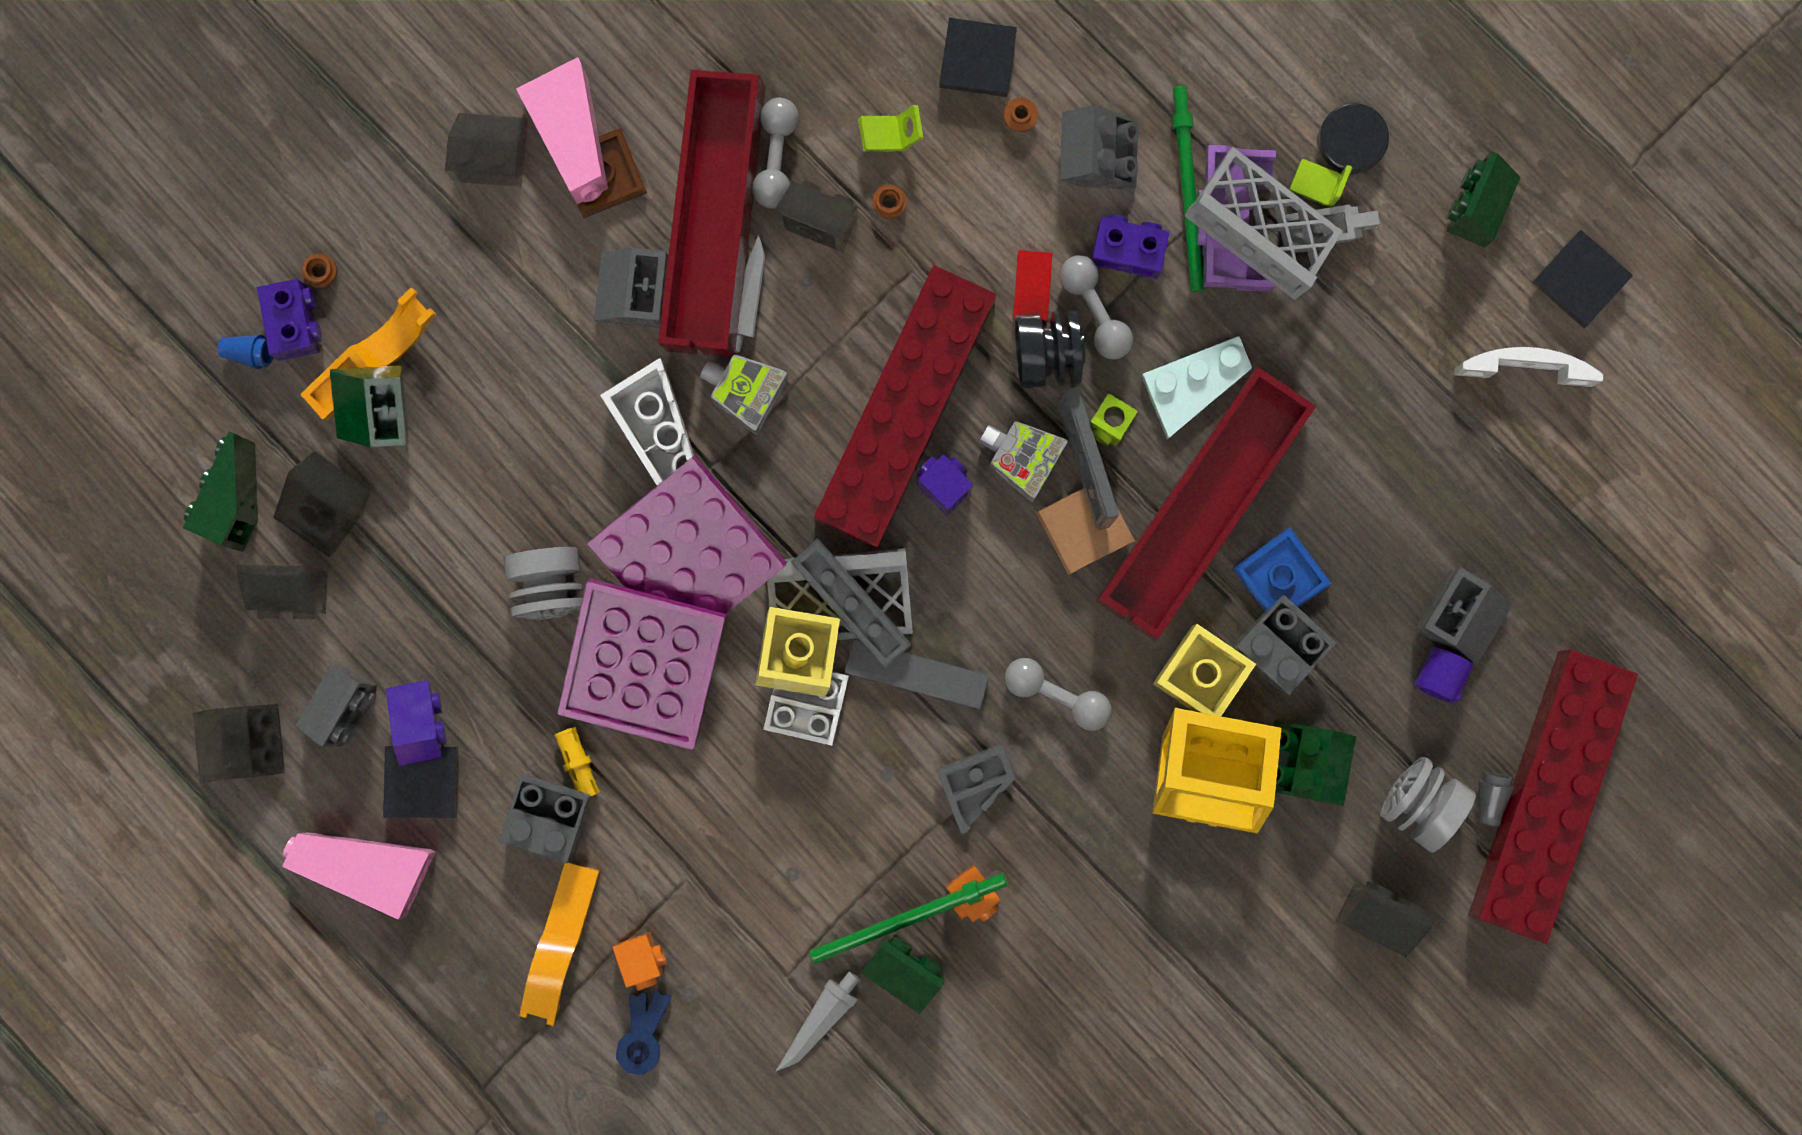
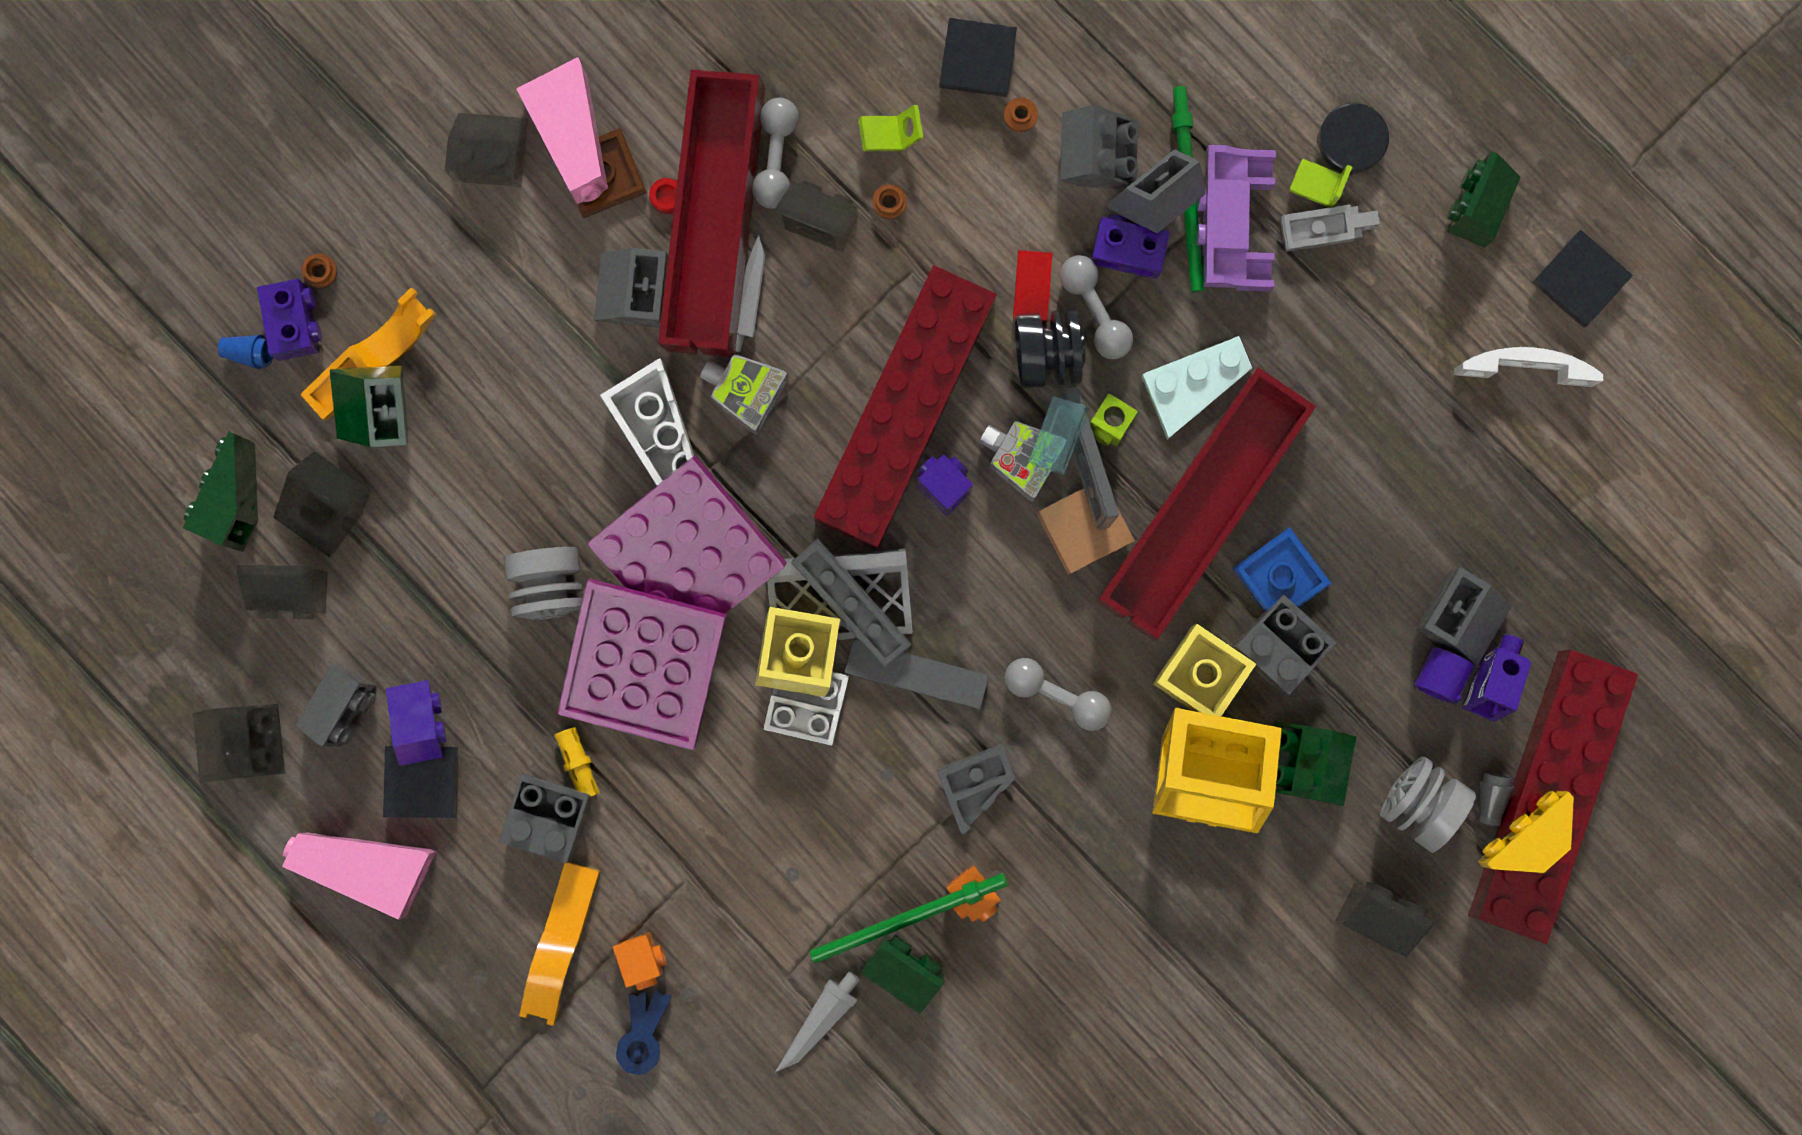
(663, 195): none -> red tile
(1058, 435): none -> clear light blue tile
(1161, 192): none -> dark grey slope
(1252, 242): light grey fence -> none
(1498, 681): none -> dark purple torso
(1534, 840): none -> yellow slope

